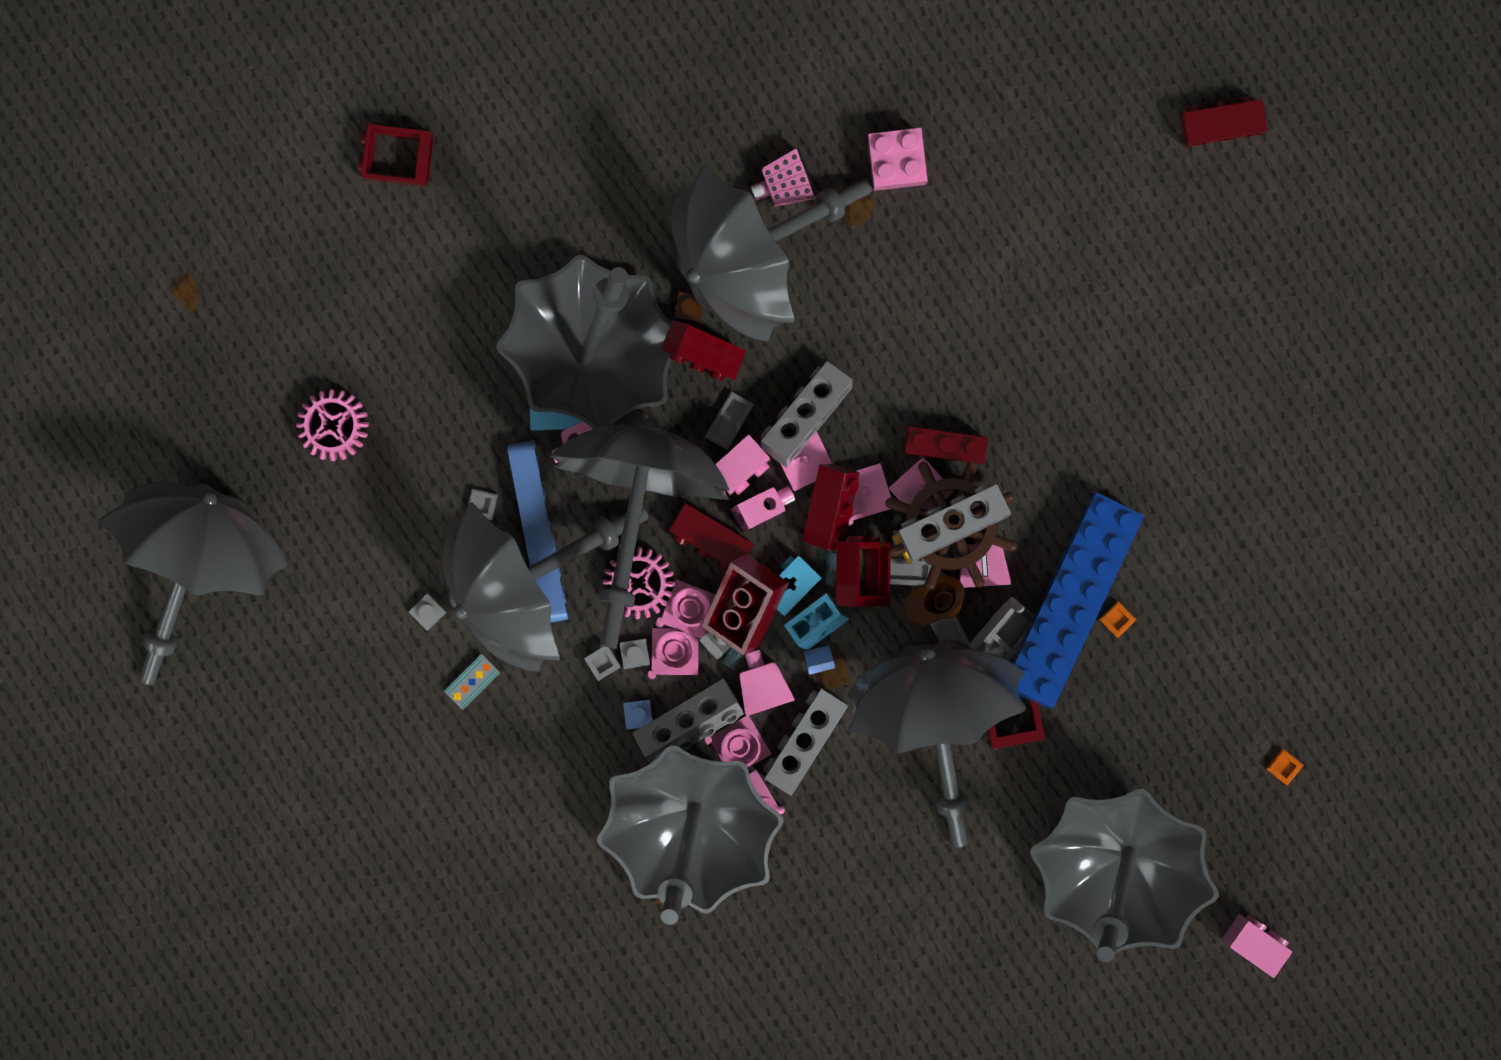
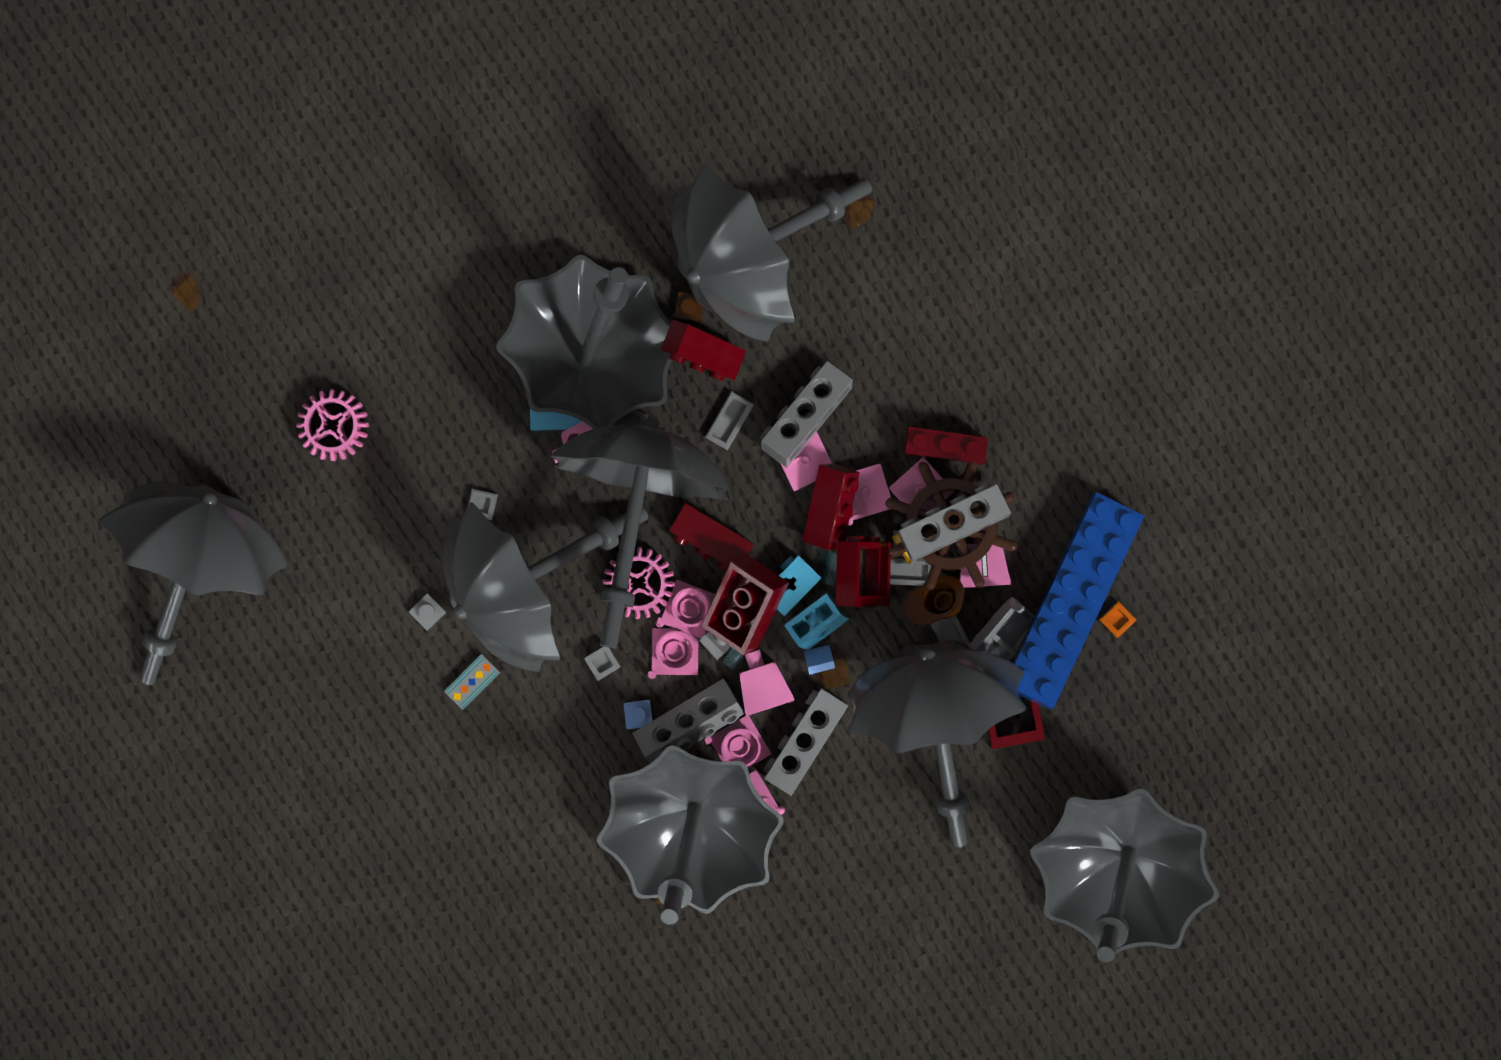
(424, 157): dark red window -> none
(536, 521): medium blue beam -> none
(634, 653): light grey plate -> none
(742, 464): bright pink brick -> none
(752, 511): bright pink torso -> none
(785, 181): bright pink torso -> none
(897, 159): bright pink brick -> none
(1223, 122): dark red brick -> none
(1262, 949): bright pink brick -> none
(1284, 766): orange tile -> none

